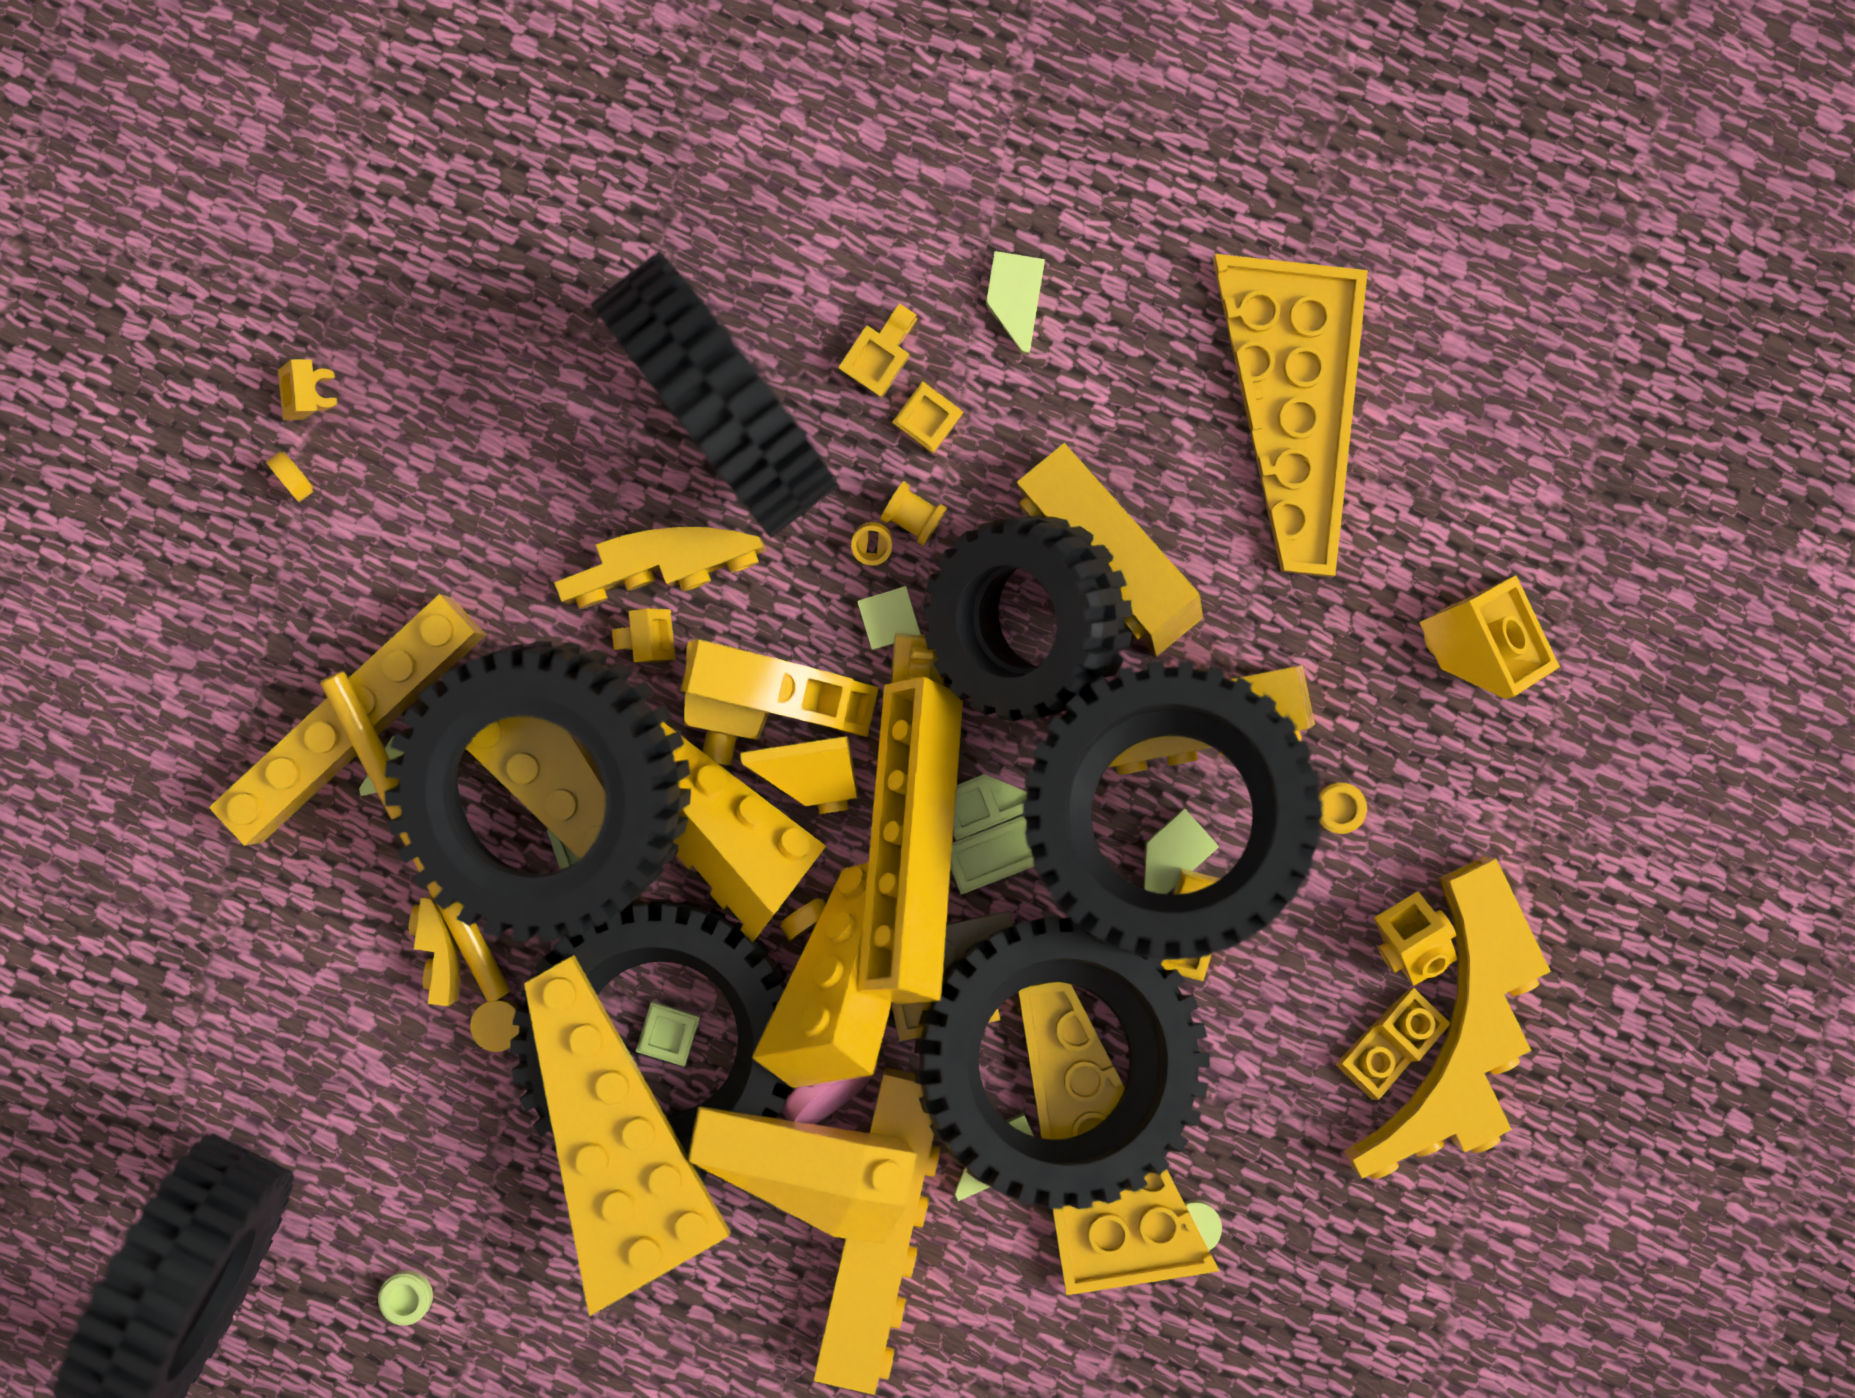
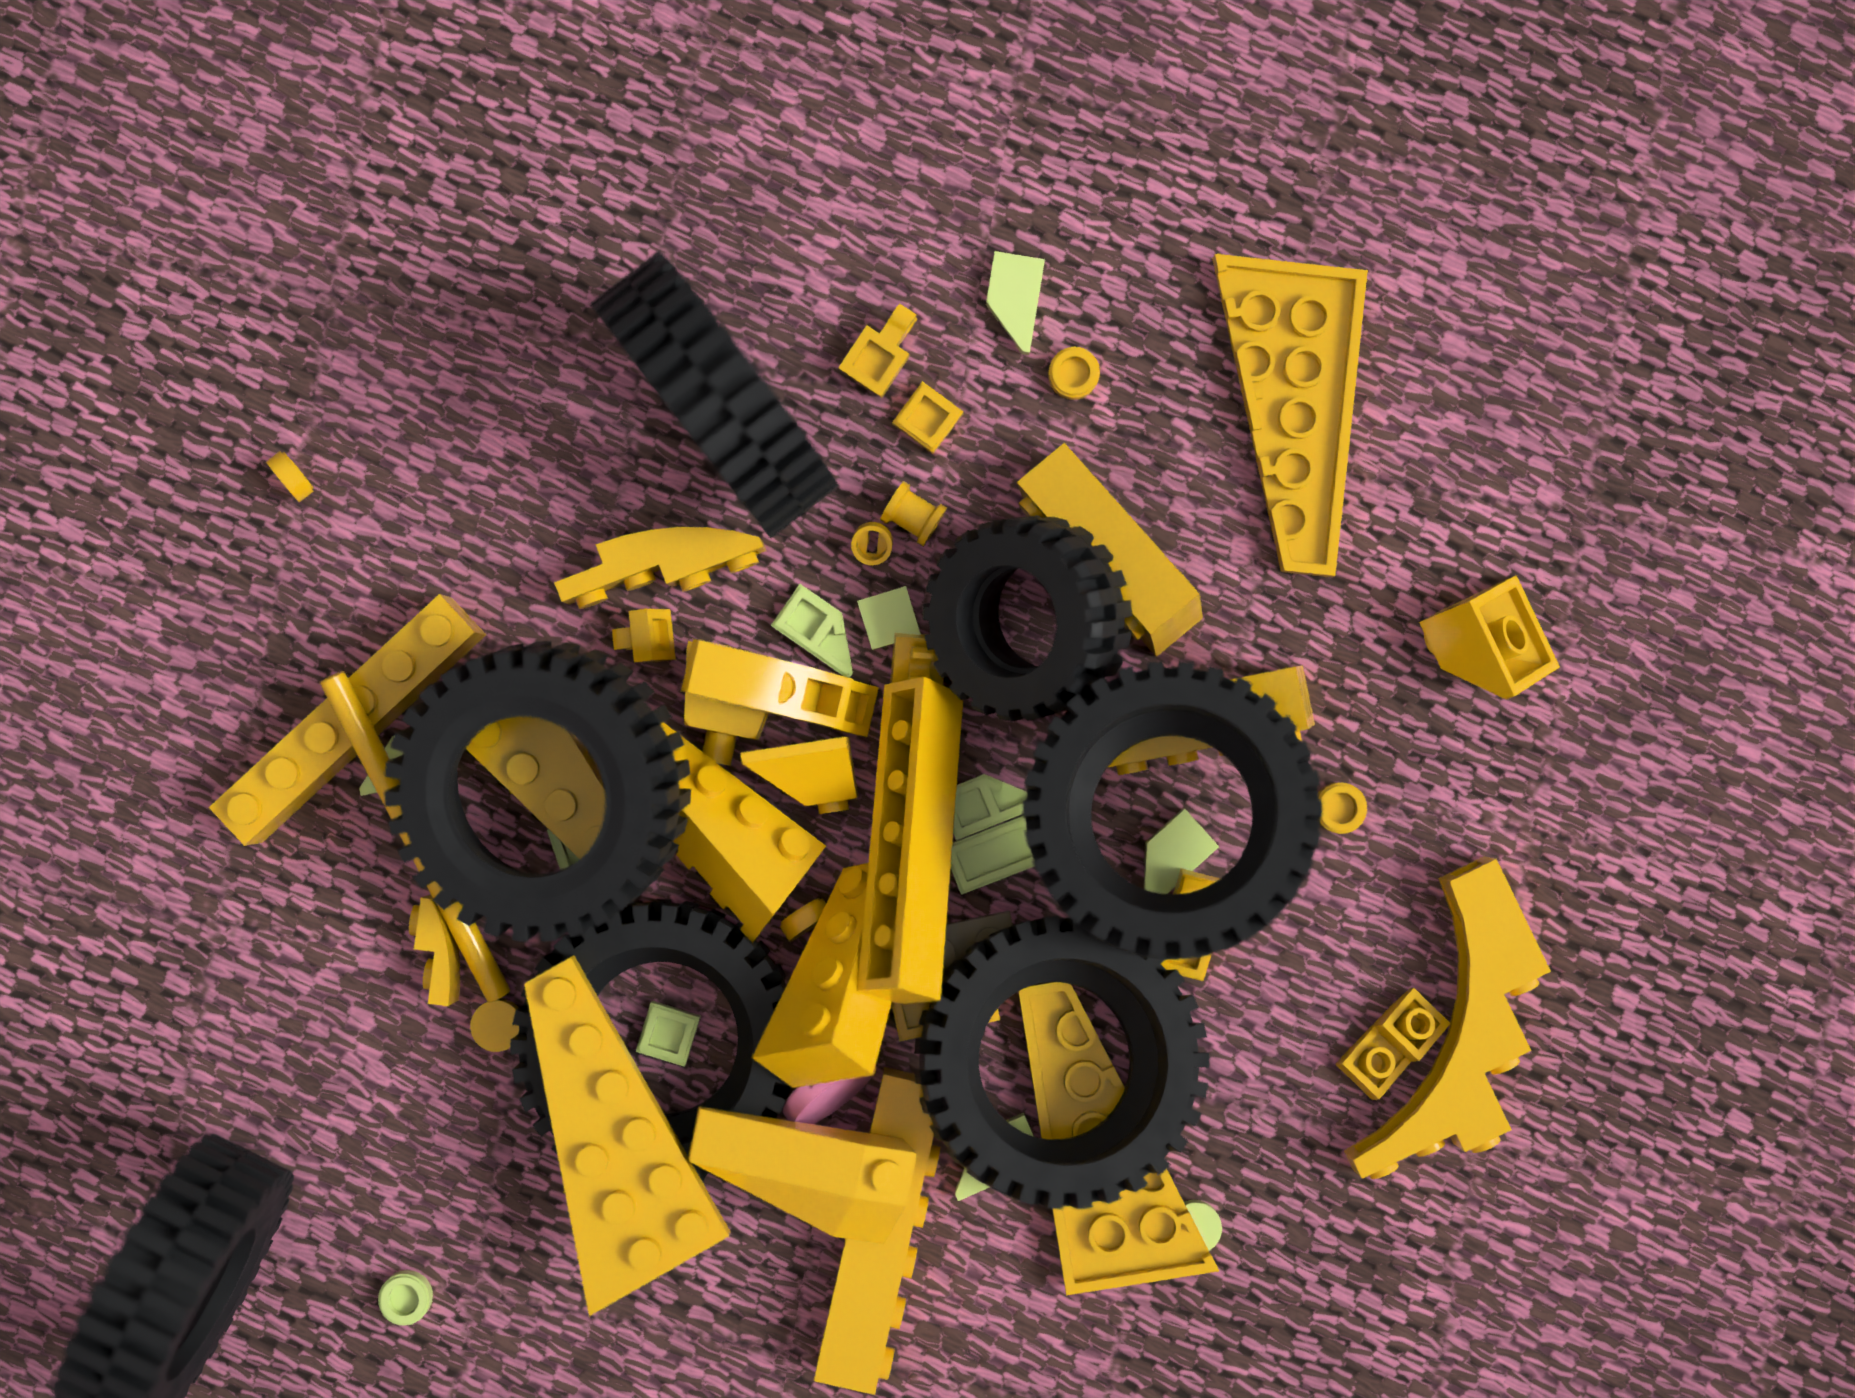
(298, 389): yellow tile -> none
(816, 628): none -> yellowish green tile
(1074, 373): none -> yellow tile
(1416, 939): yellow brick -> none

